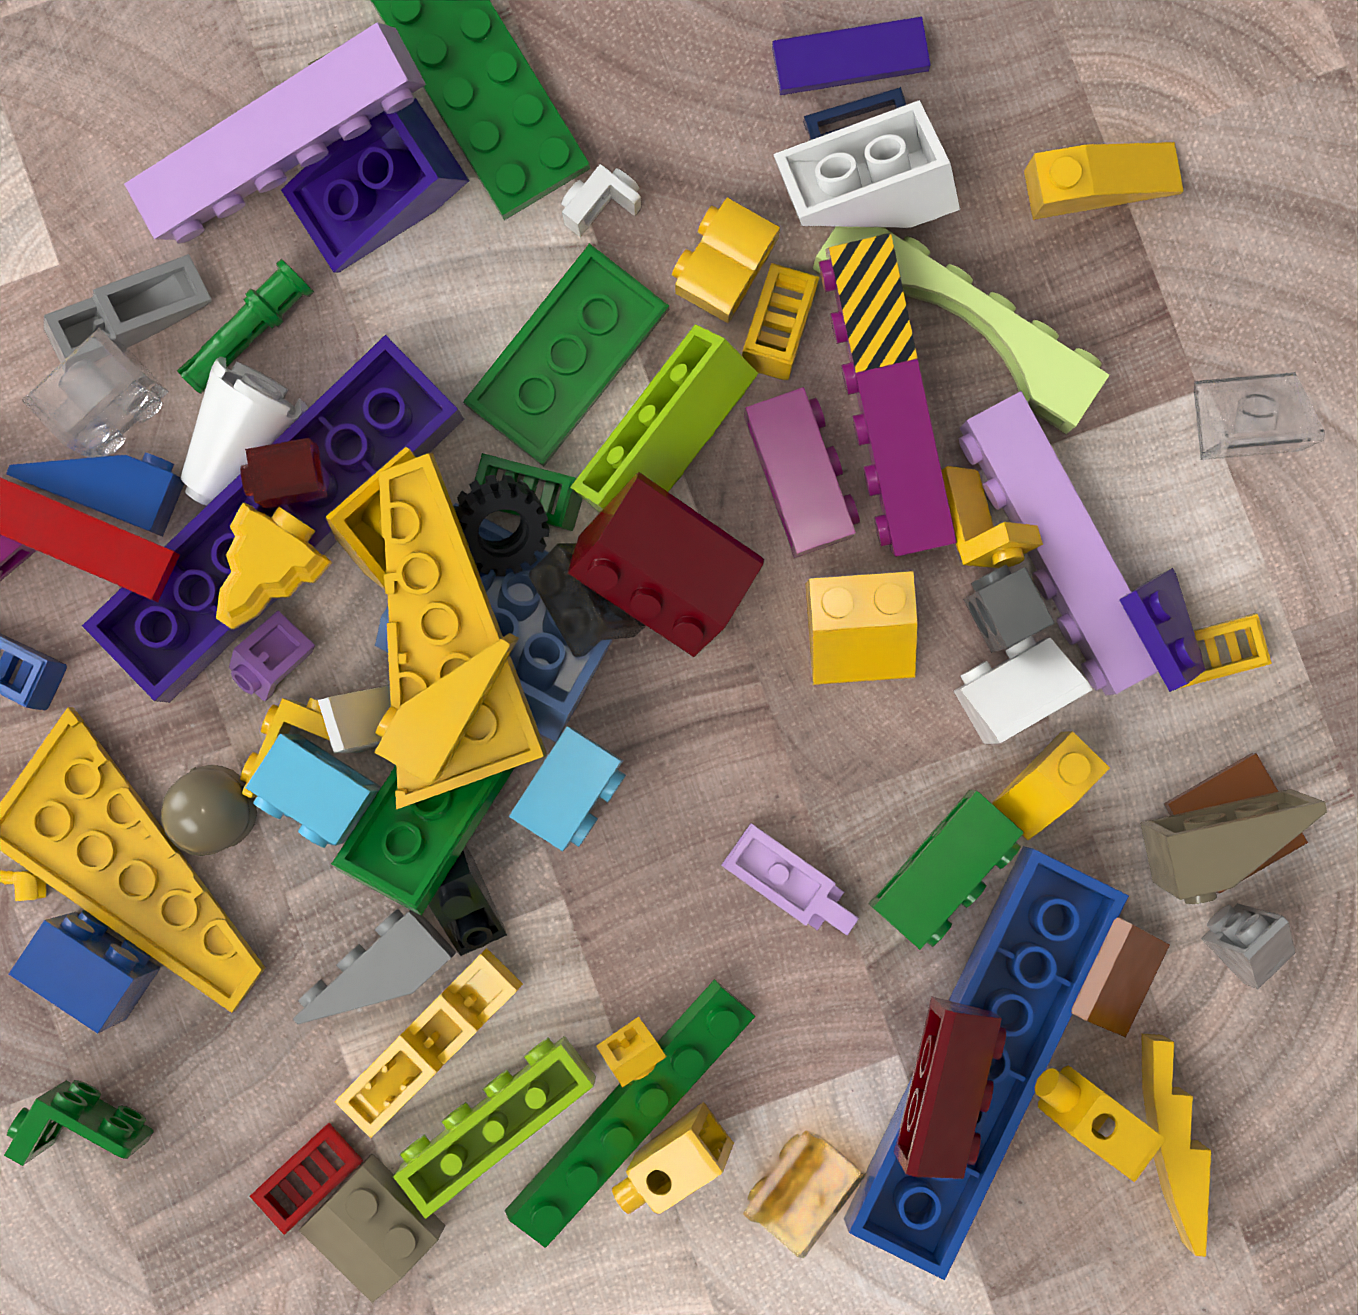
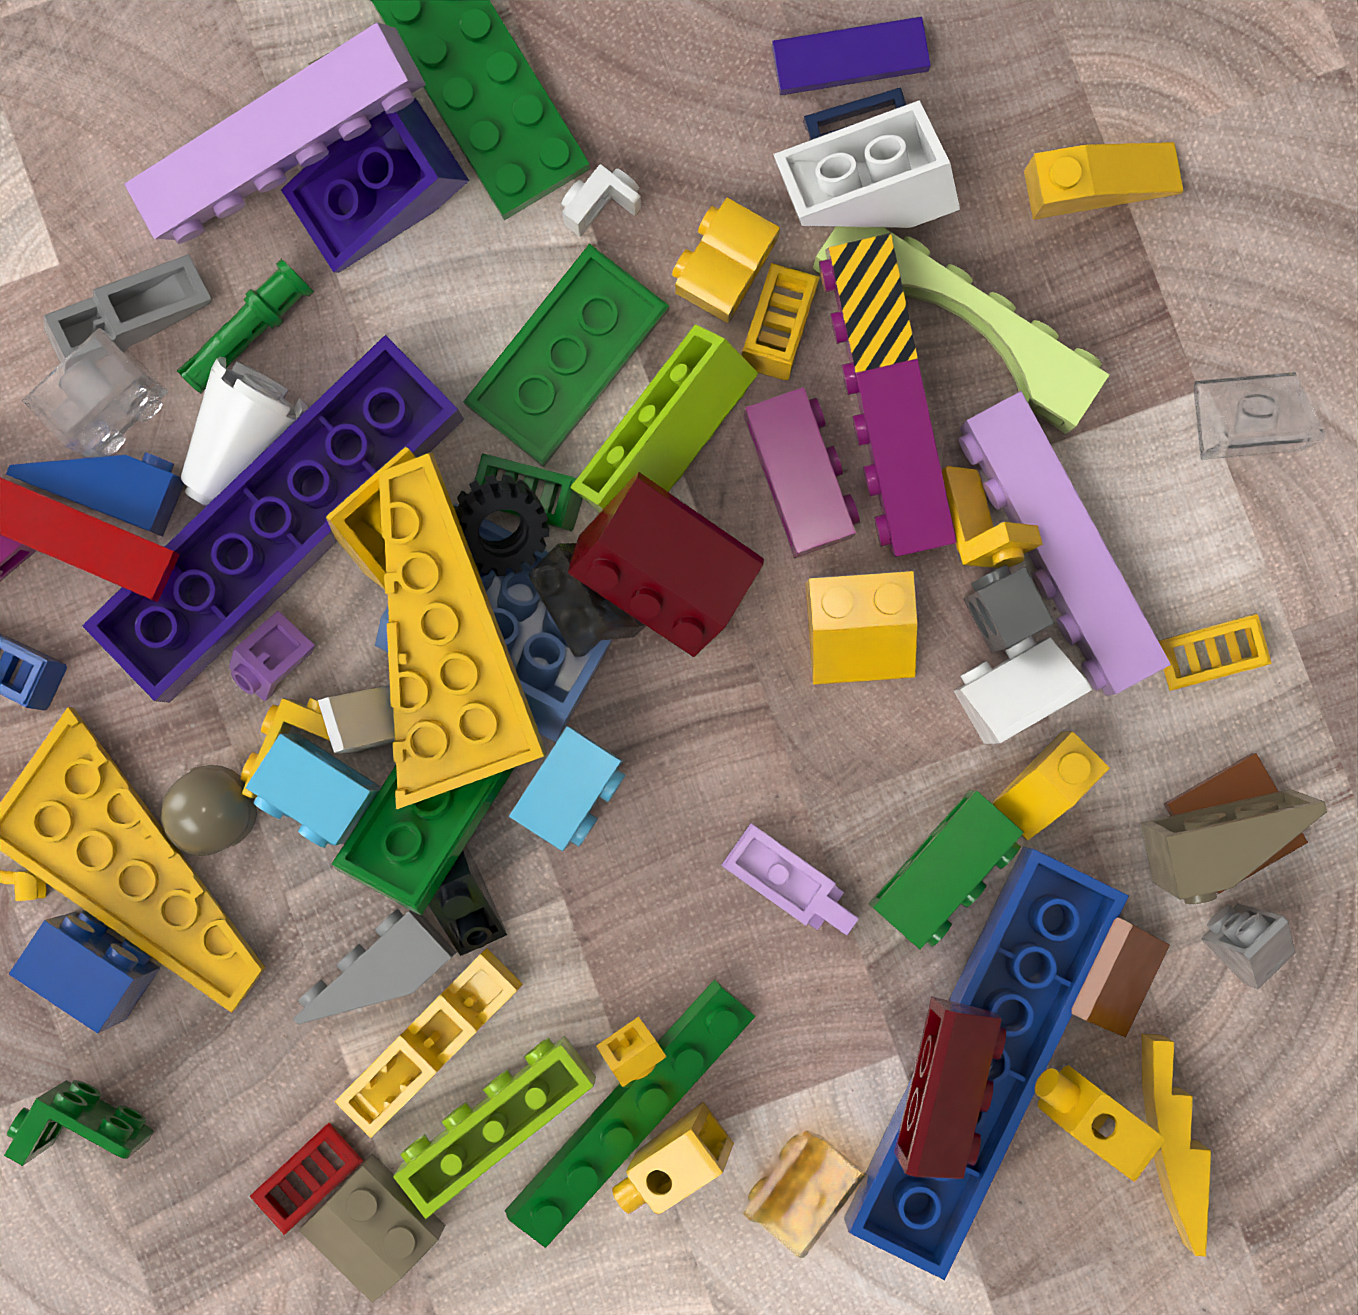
(266, 562): yellow rock -> none
(283, 473): clear red brick -> none
(433, 723): yellow slope -> none
(1165, 629): dark purple wing -> none

